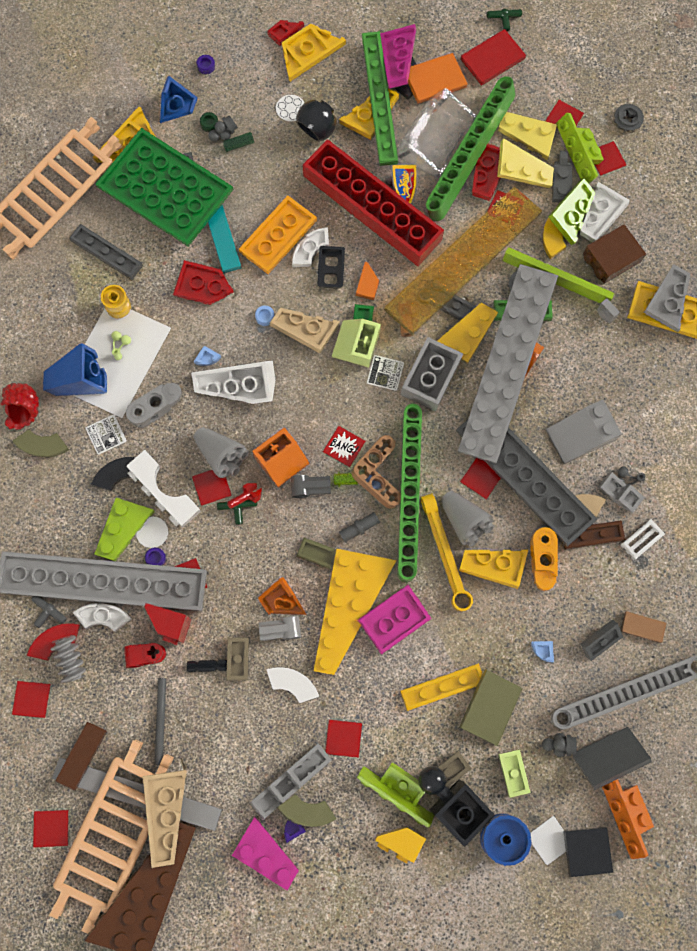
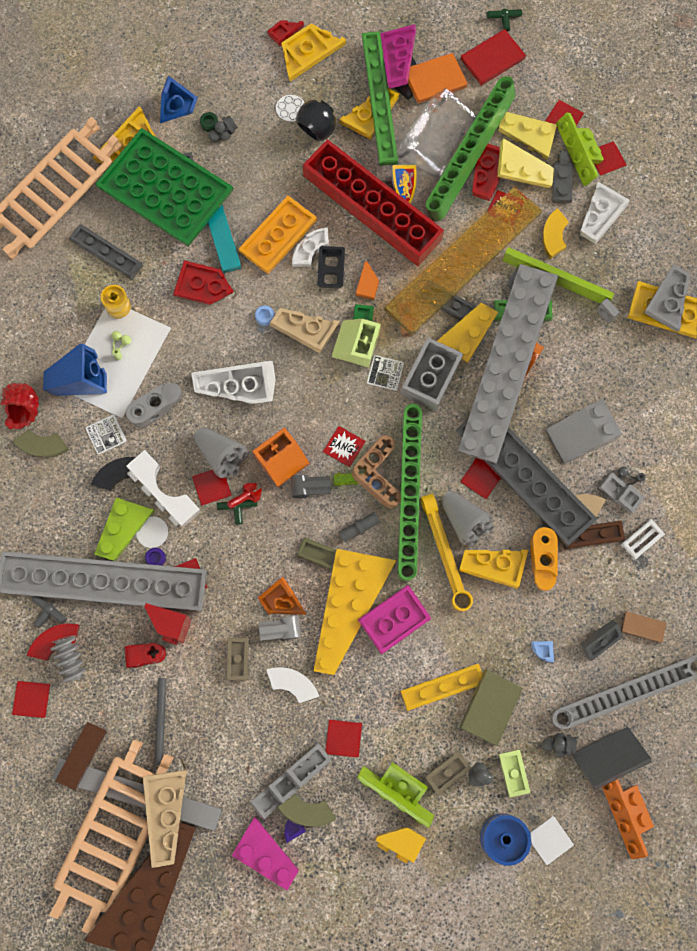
(50, 828): red sticker -> none
(102, 615): white tile -> none
(205, 64): dark purple tile -> none
(207, 357): light blue tile -> none
(207, 665): black axle -> none
(238, 141): clear green hinge -> none
(451, 802): black brick -> none
(480, 775): none -> dark grey piece
(572, 209): wing -> none
(588, 852): black tile -> none
(613, 254): reddish brown brick -> none
(632, 112): dark grey gear -> none

